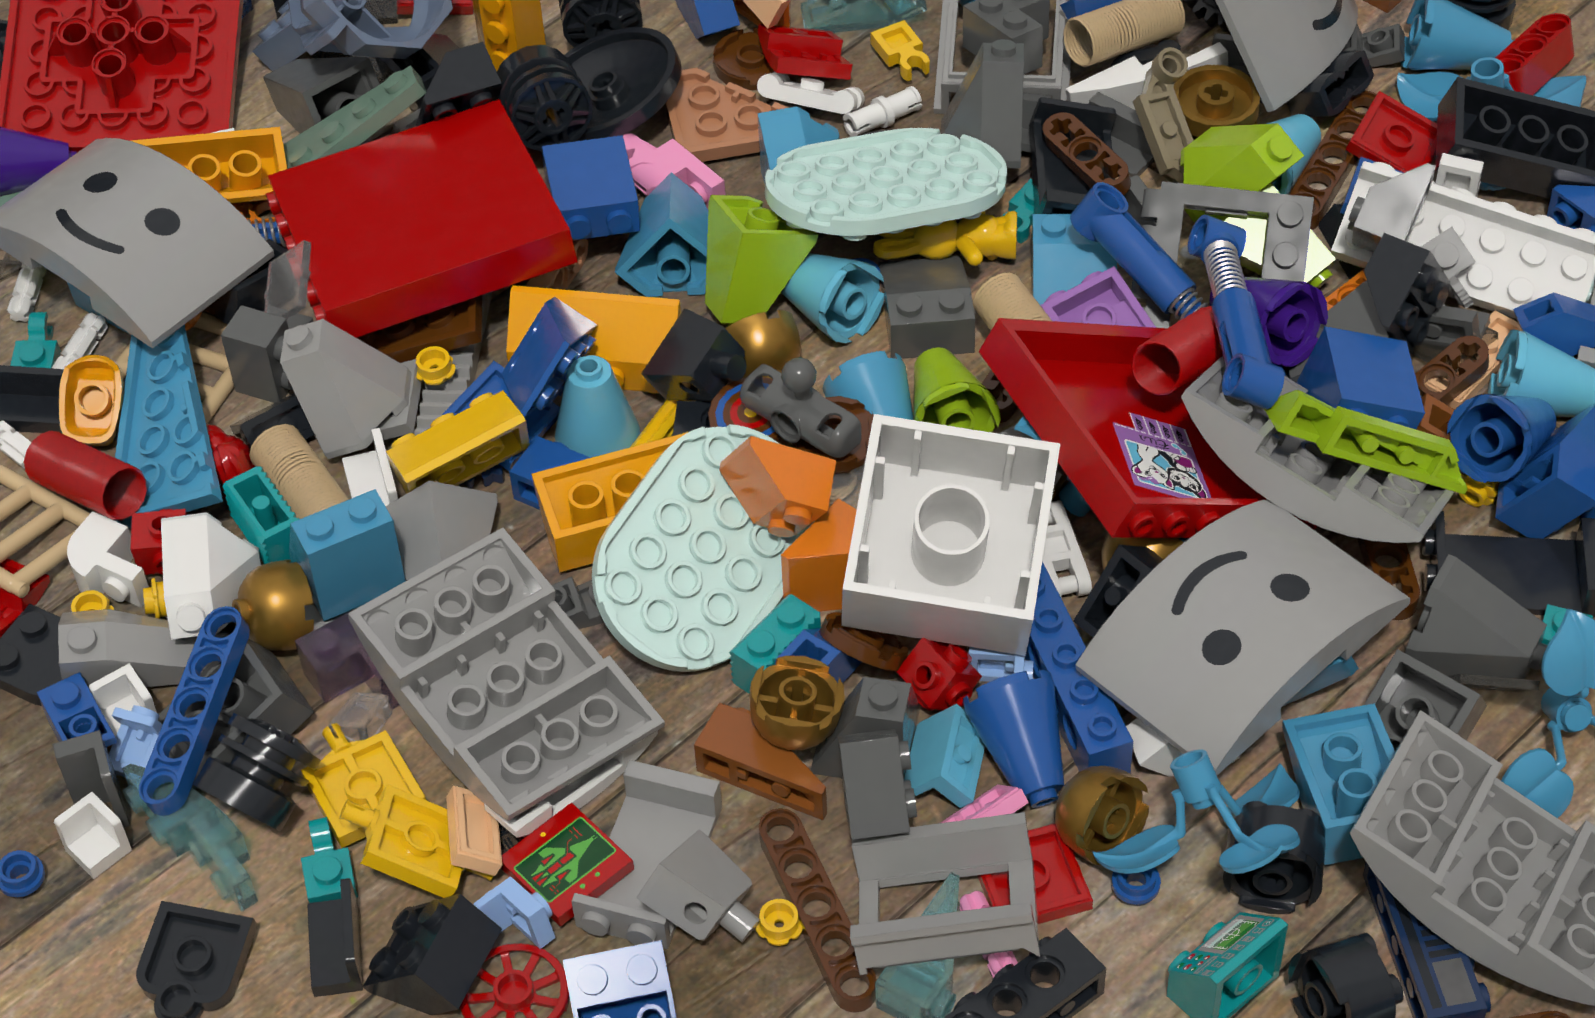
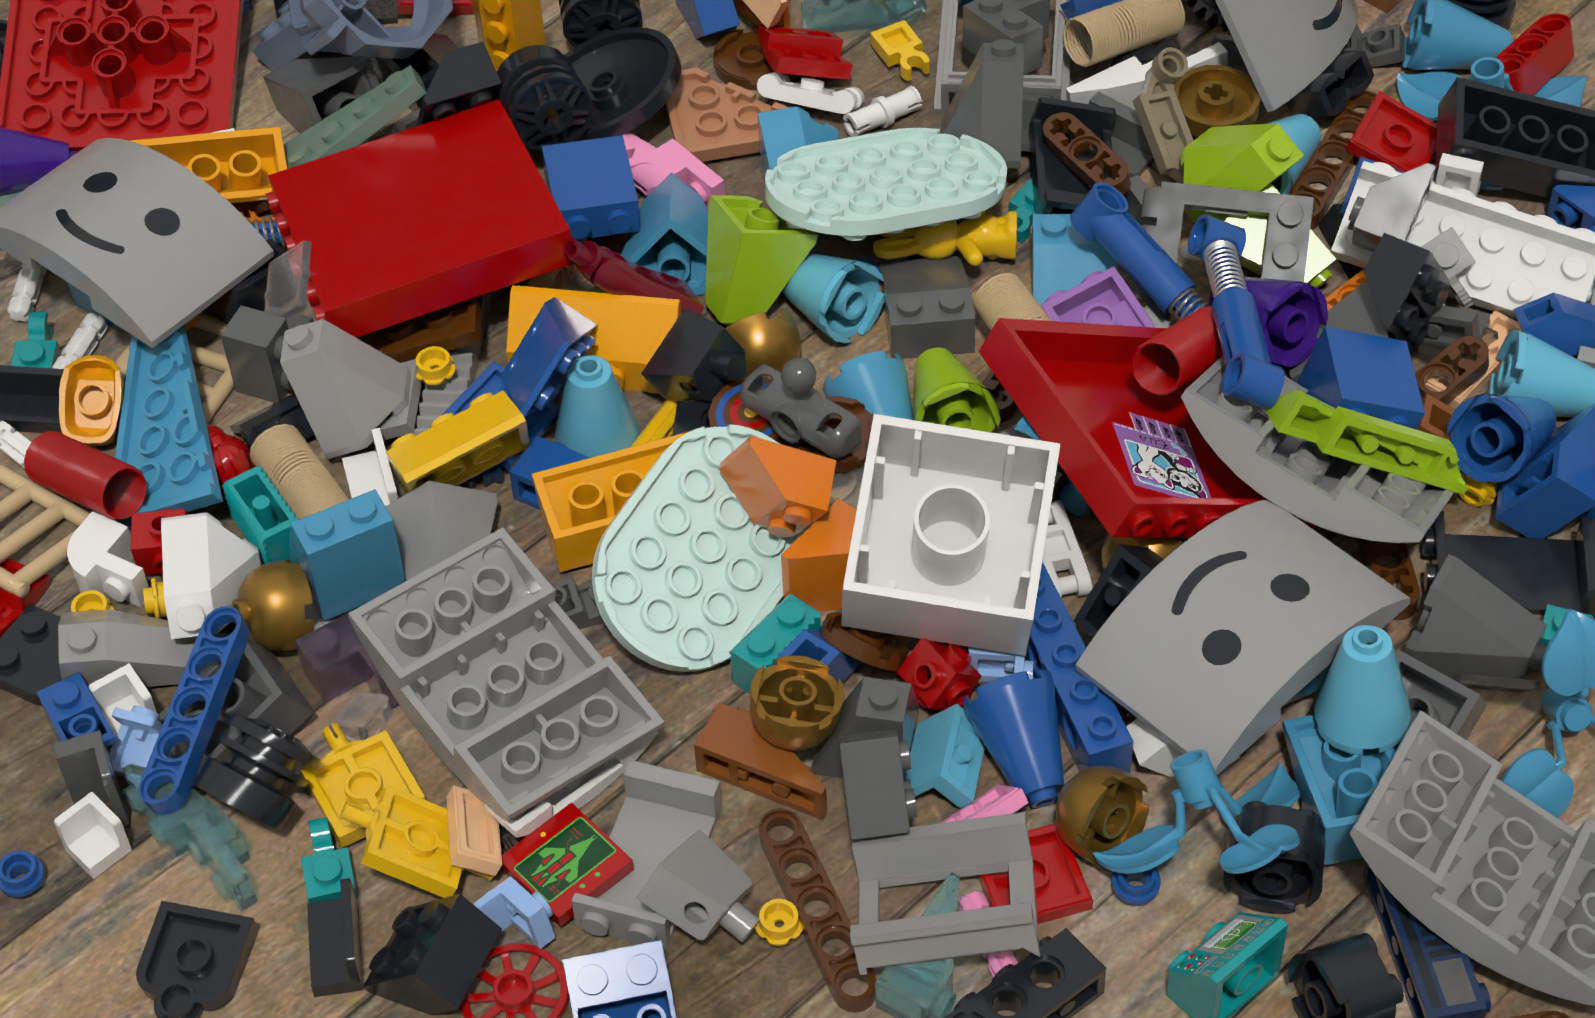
(622, 277): none -> dark red piece
(1363, 694): none -> medium azure cone

